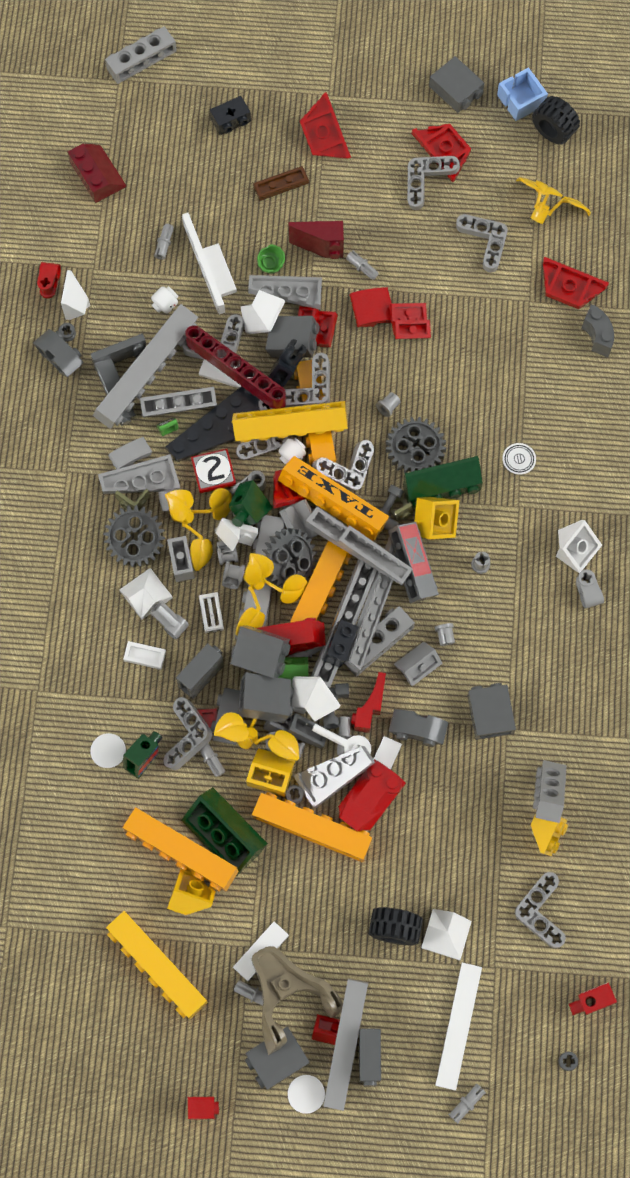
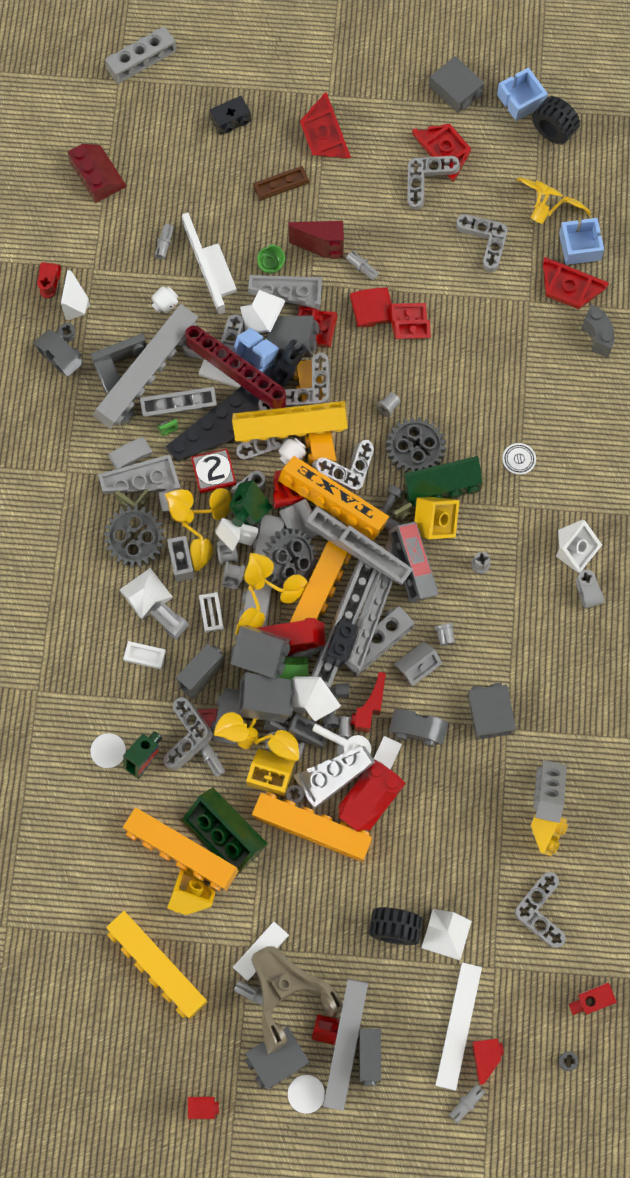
(256, 351): none -> light blue piece
(487, 1057): none -> red slope
(581, 245): none -> light blue piece

